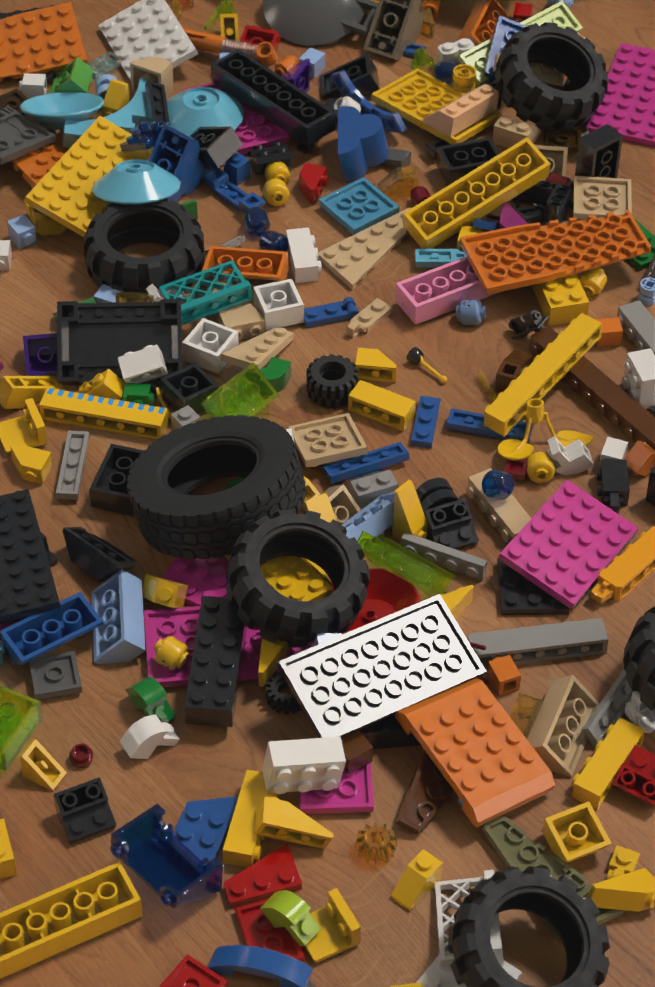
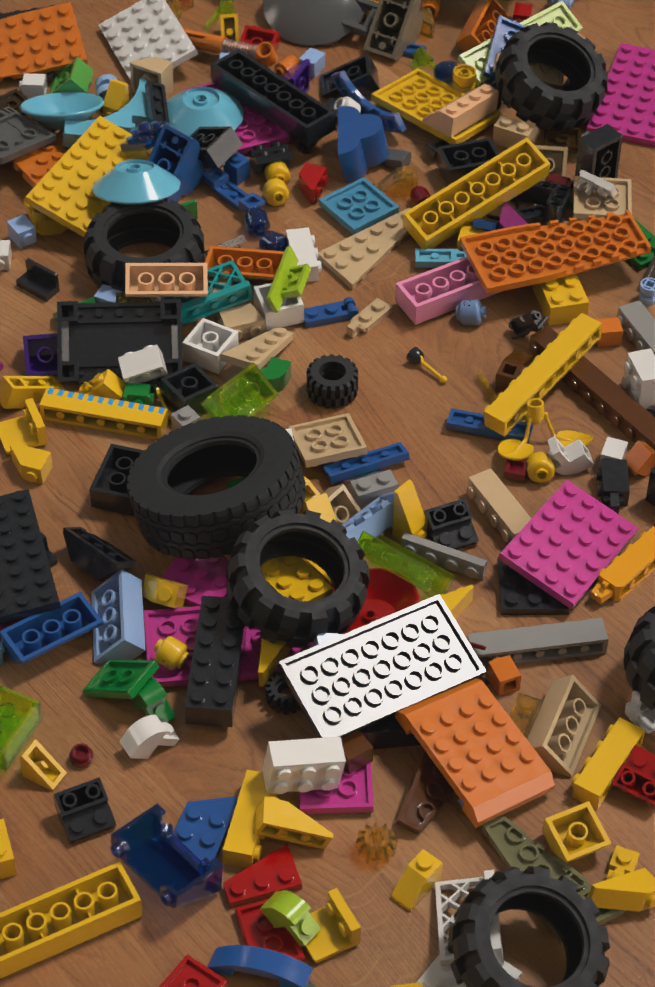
(39, 280): none -> black panel
(55, 675): dark grey plate -> none
(72, 465): light grey plate -> none
(105, 64): clear light blue plate -> none
(120, 679): none -> green tile
(166, 280): none -> light nougat slope
(288, 281): none -> lime bracket
(375, 366): yellow slope -> none
(381, 405): yellow brick -> none
(425, 422): blue plate -> none
(435, 493): black wheel -> none
(451, 51): white brick -> none
(497, 484): clear blue head -> none
(593, 182): none -> white plate
(593, 281): yellow head -> none
(609, 710): light grey plate -> none

